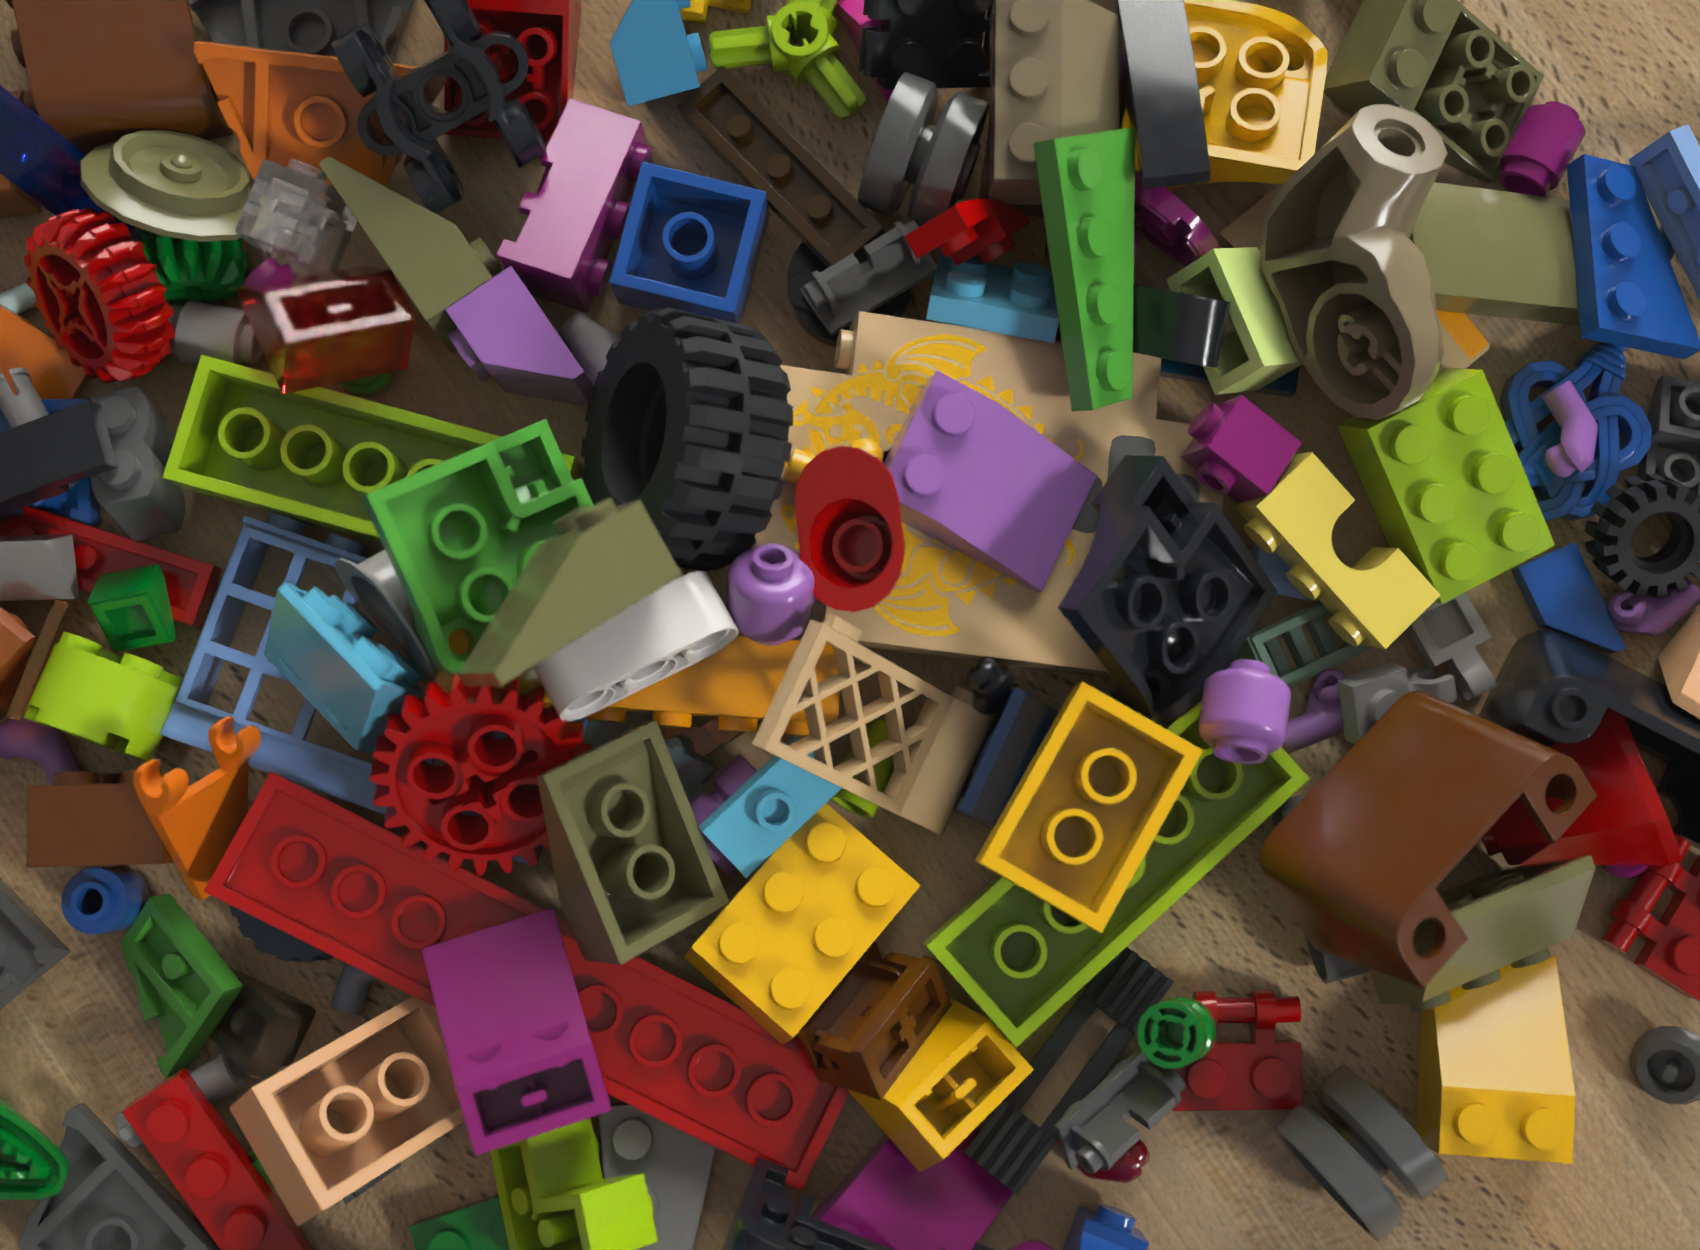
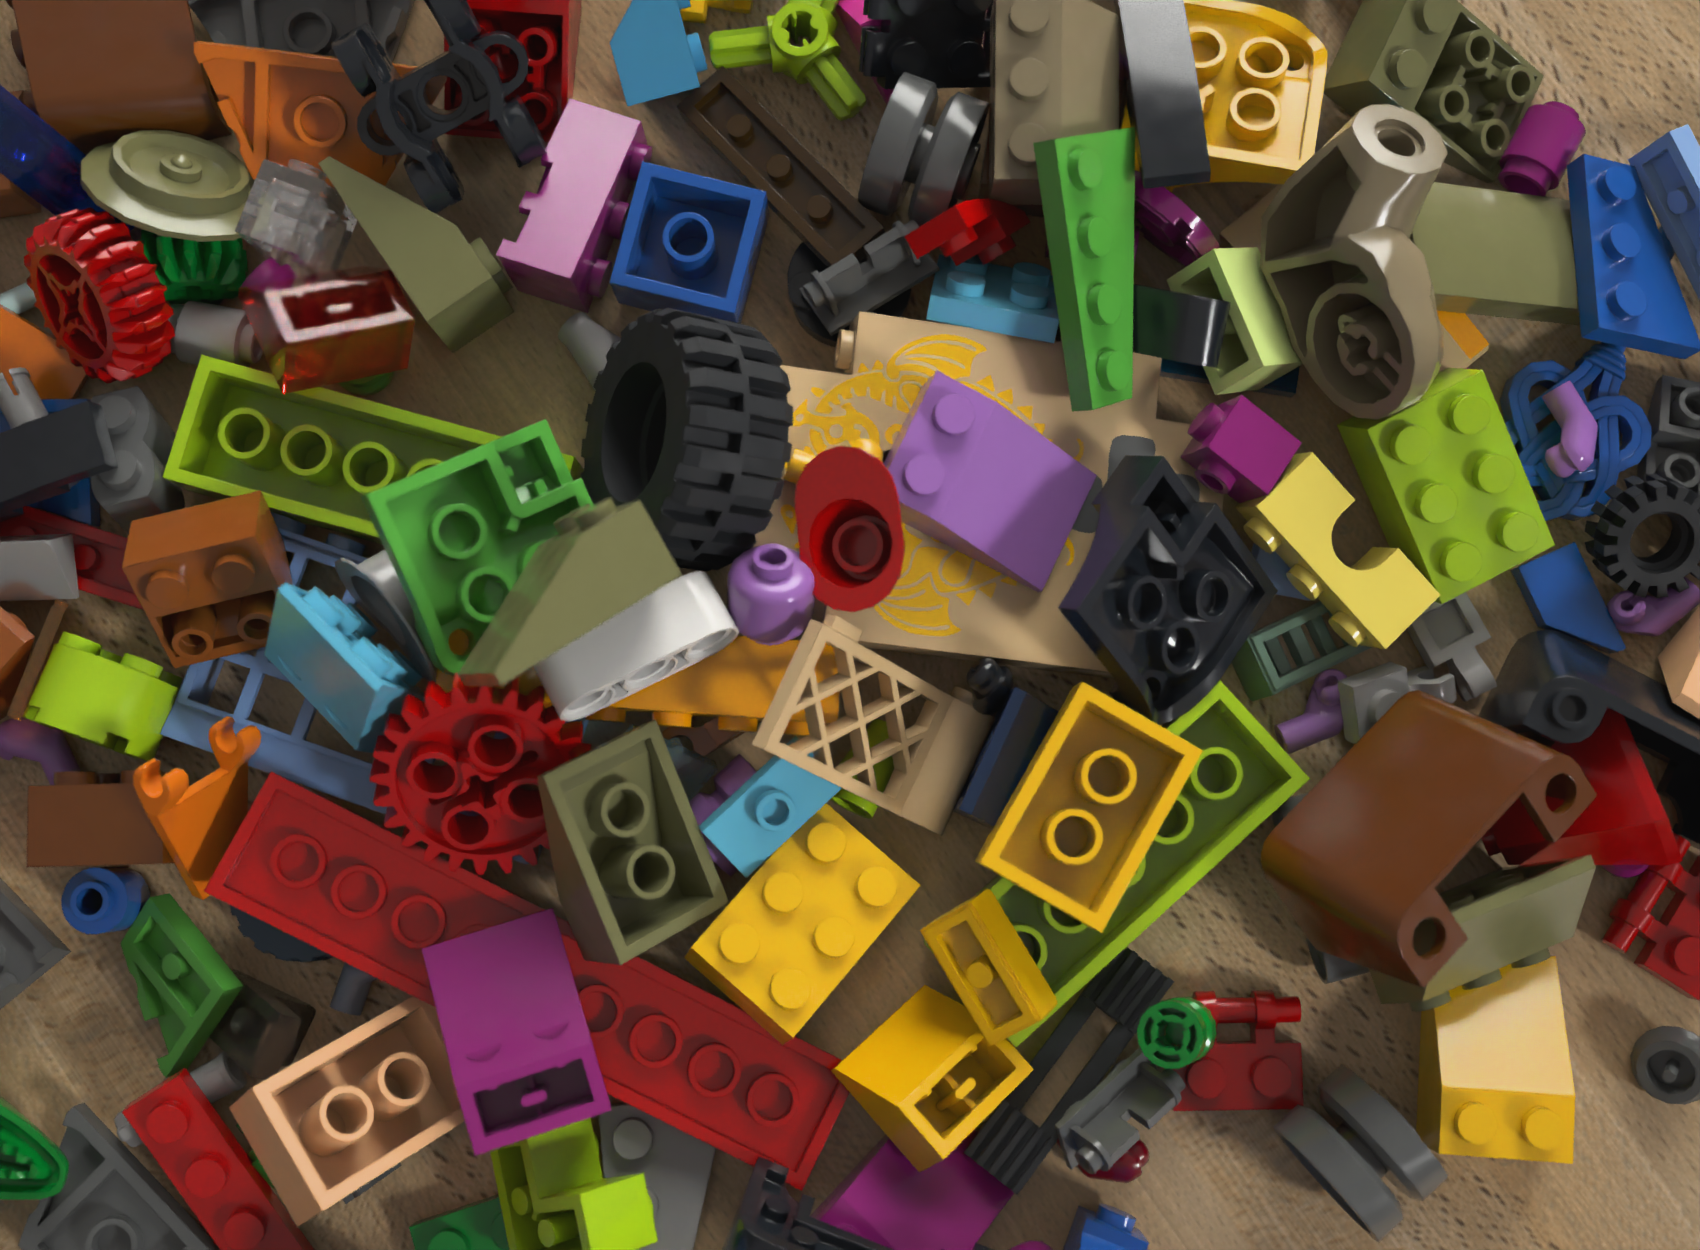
(133, 608): green slope -> none
(208, 576): none -> dark orange slope
(514, 342): medium lavender slope -> none
(875, 1021): reddish brown hinge -> none
(989, 967): none -> yellow slope
(1244, 712): medium lavender head -> none

